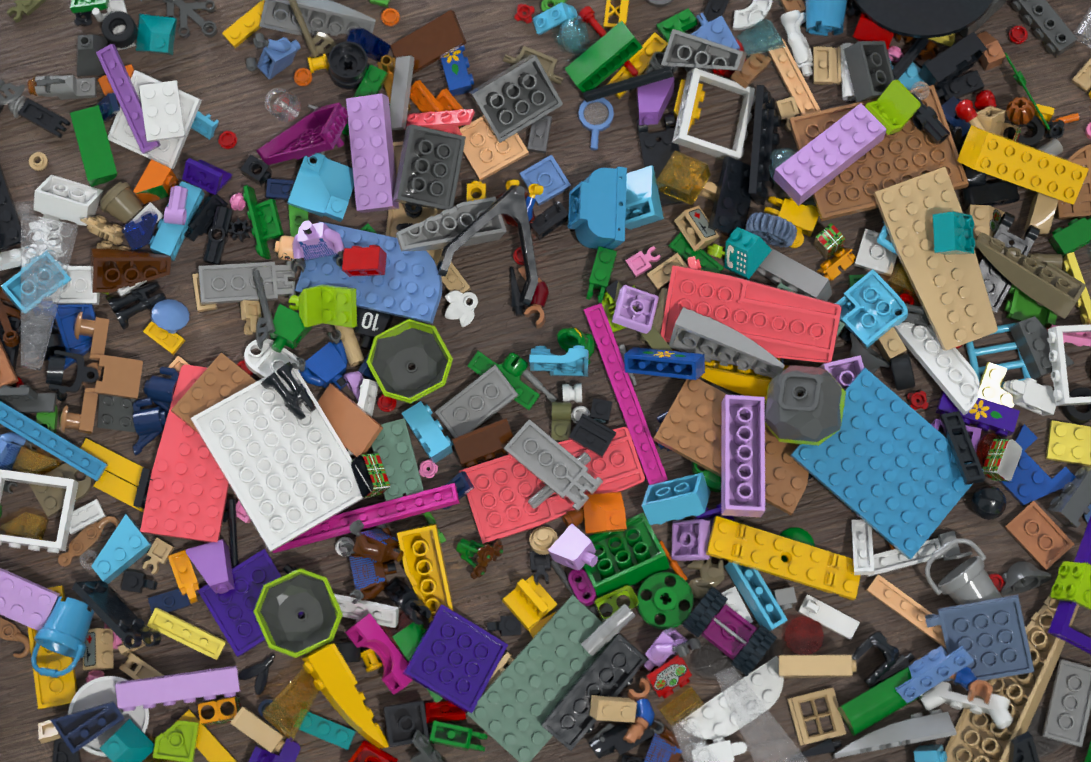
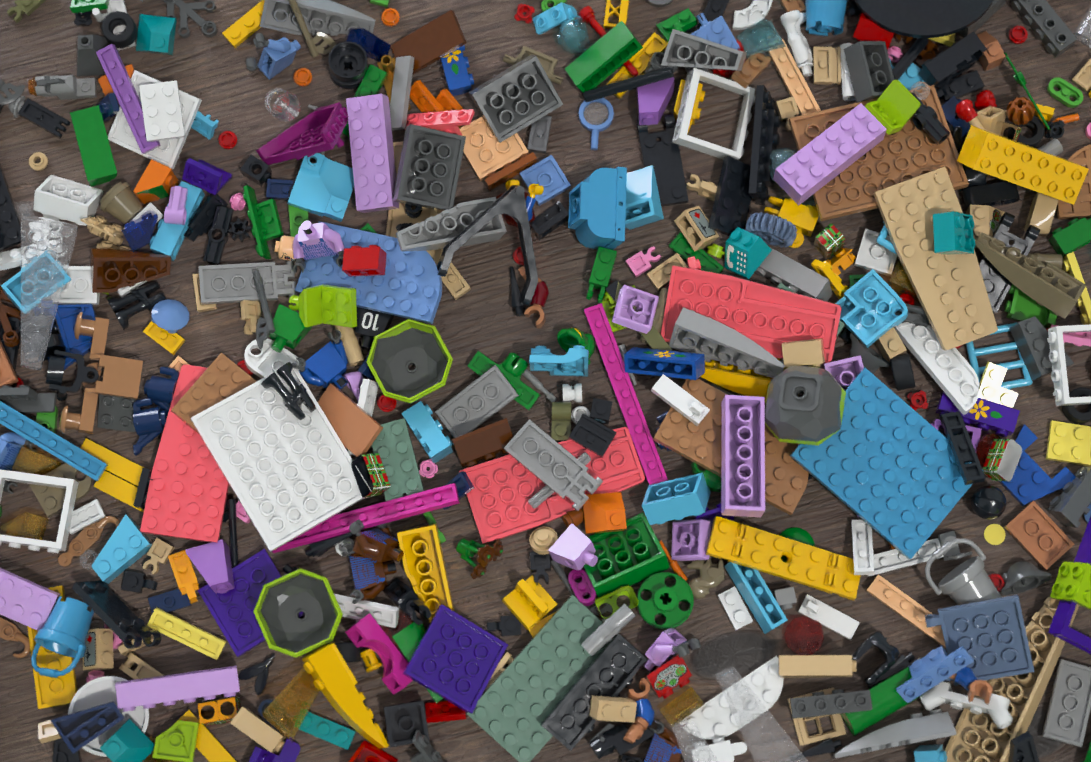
(318, 63): yellow bush -> none
(321, 547): none -> black piece
(455, 736): green hinge -> none
(459, 309): white plate -> none
(476, 186): yellow brick -> none
(510, 171): none -> dark orange plate
(680, 400): none -> white hinge
(683, 177): clear yellow brick -> none
(729, 631): plate -> none
(803, 353): none -> tan brick
(825, 269): none -> yellow hinge
(830, 704): none -> dark grey bracket
(994, 534): none -> light yellow sticker
(1032, 396): white hinge -> none
(1065, 91): none -> bright green plate

